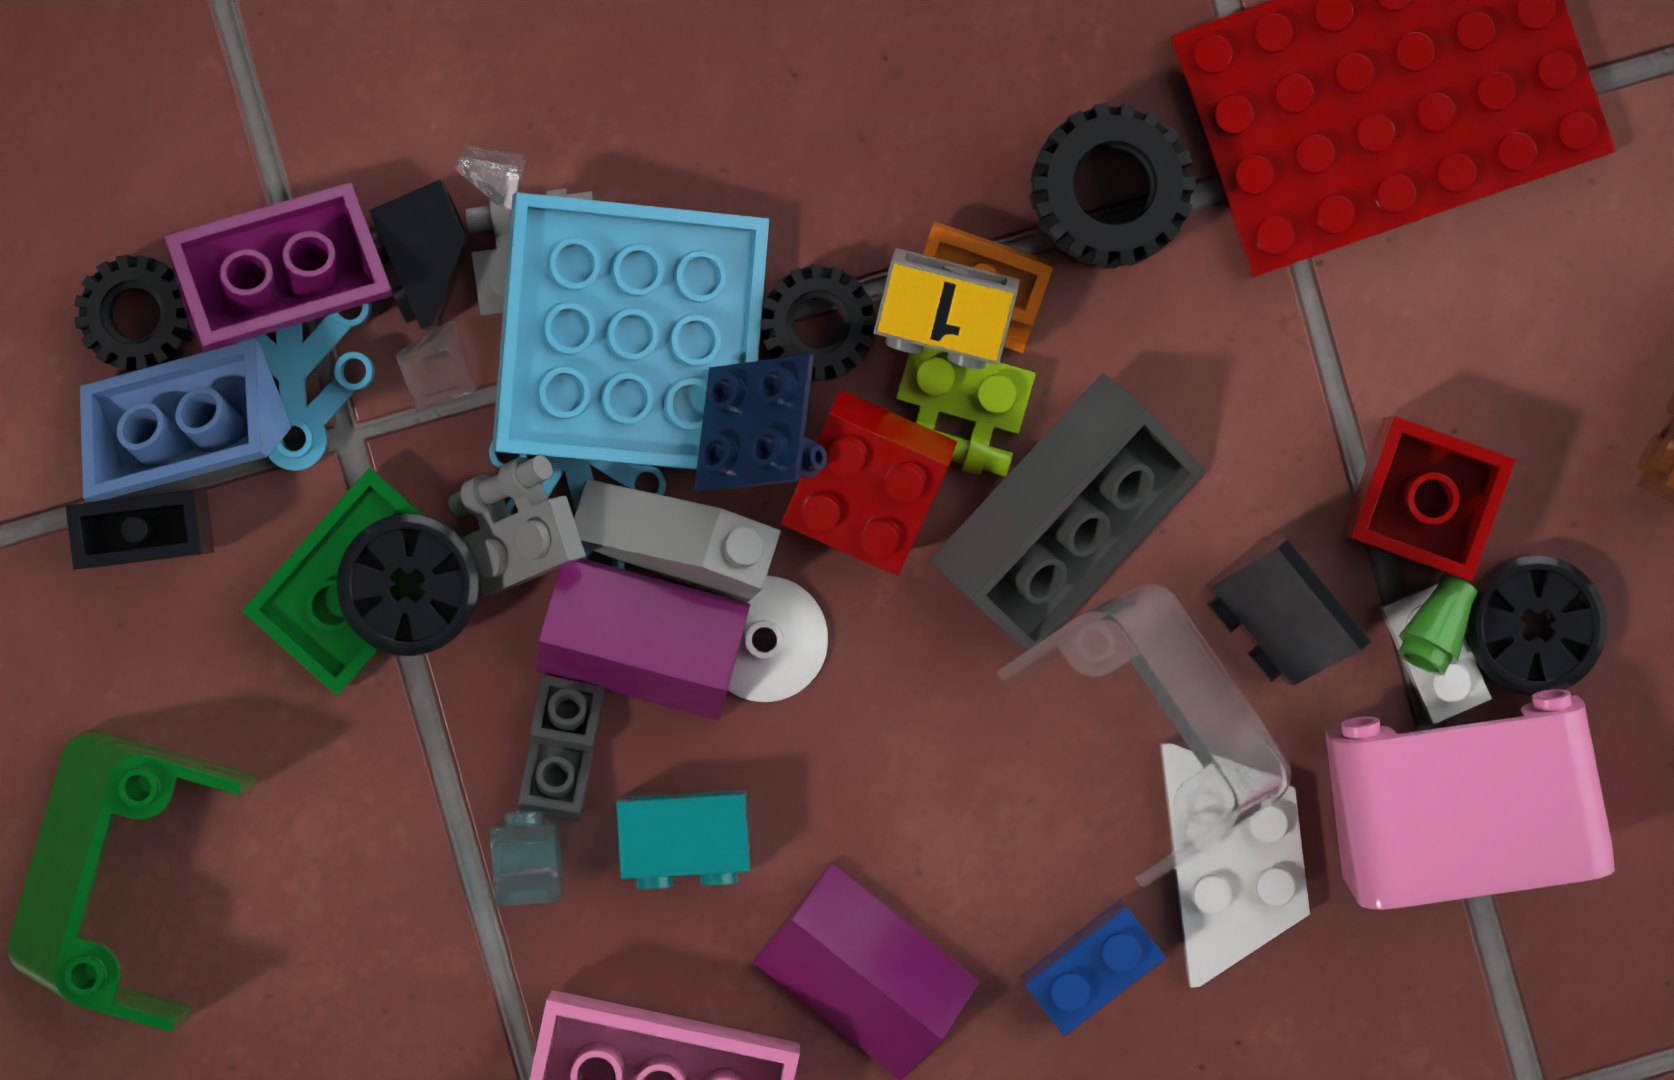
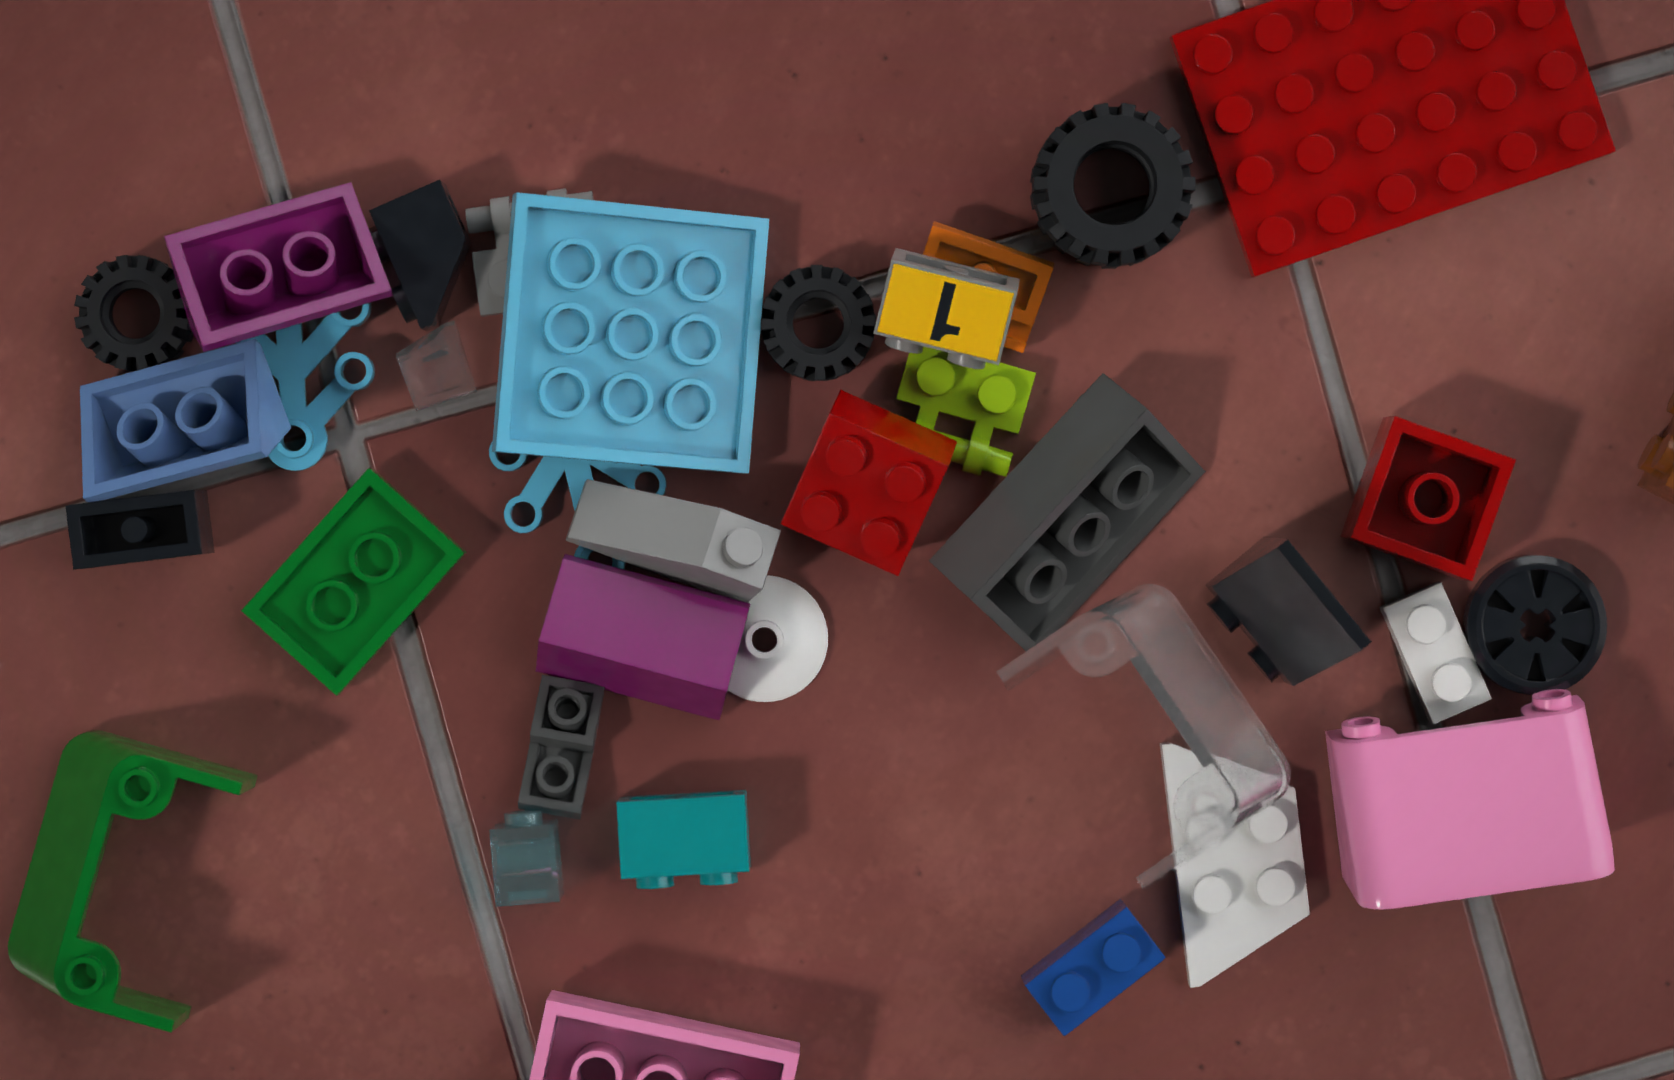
(411, 544): black wheel -> none
(493, 173): clear slope -> none
(523, 544): light grey plate -> none
(757, 425): dark blue hinge -> none
(867, 972): magenta slope -> none
(1438, 628): bright green cone -> none

